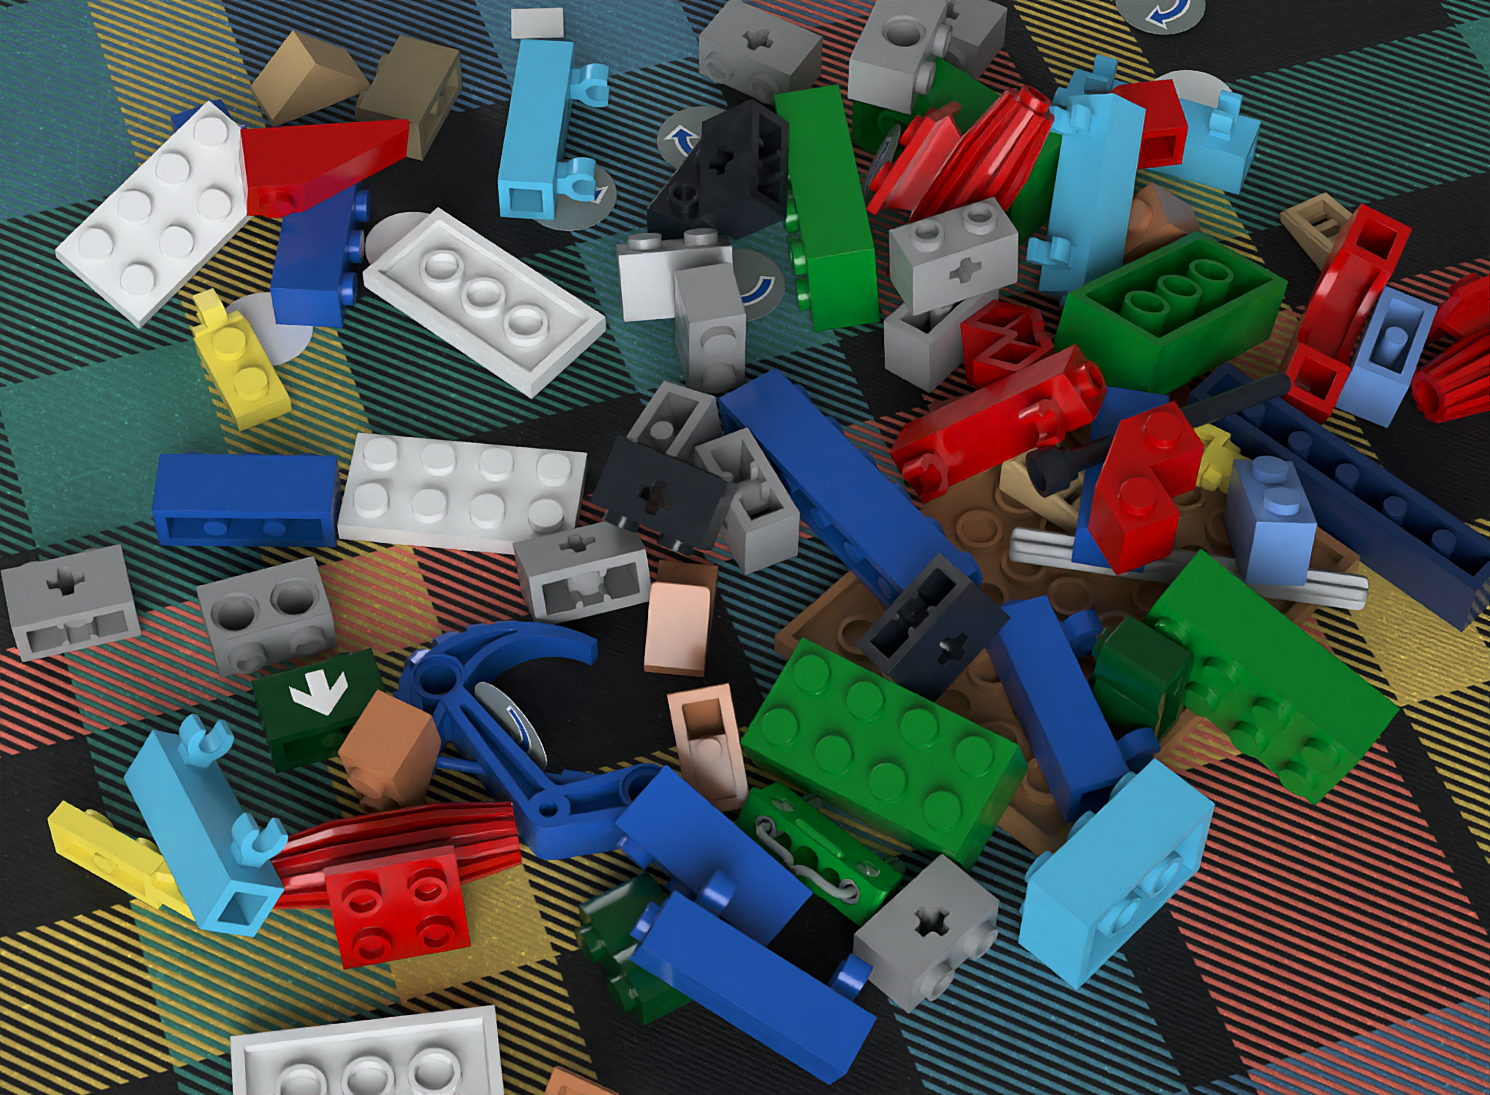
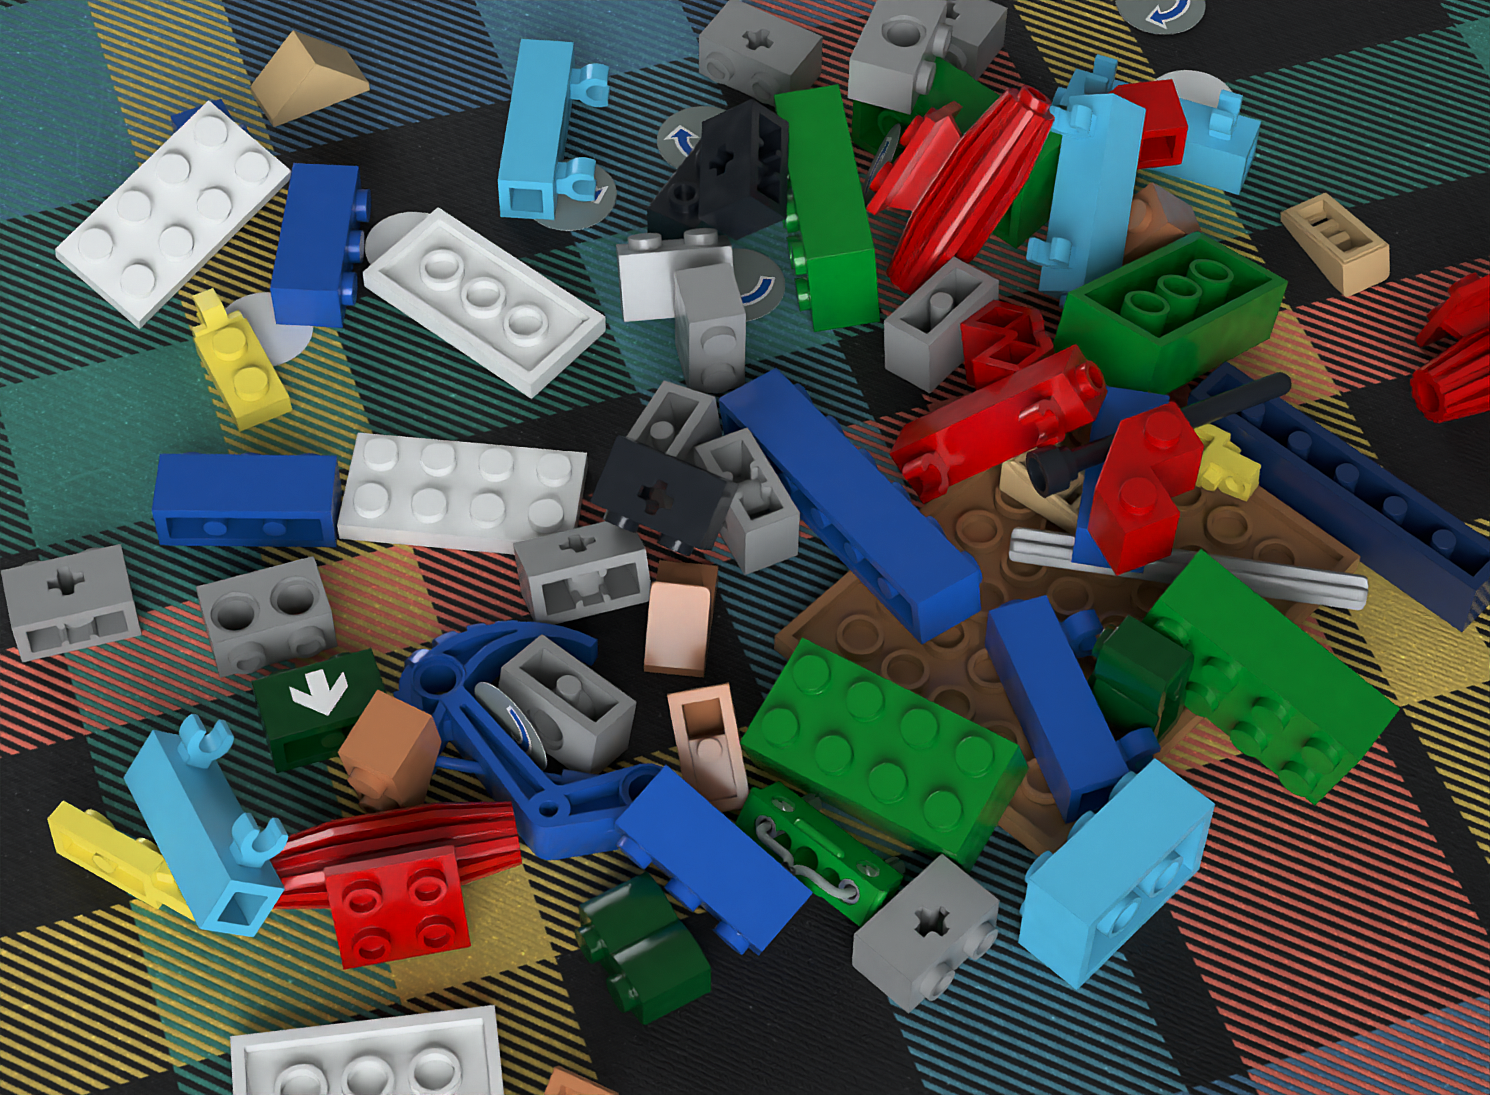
(306, 164): red slope -> none
(414, 84): dark tan brick -> none
(537, 23): white sticker -> none
(571, 707): none -> light grey brick
(751, 984): blue brick -> none
(933, 630): black brick -> none
(953, 256): light grey brick -> none
(1269, 522): medium blue brick -> none
(1337, 309): red arch -> none
(1386, 356): medium blue brick -> none

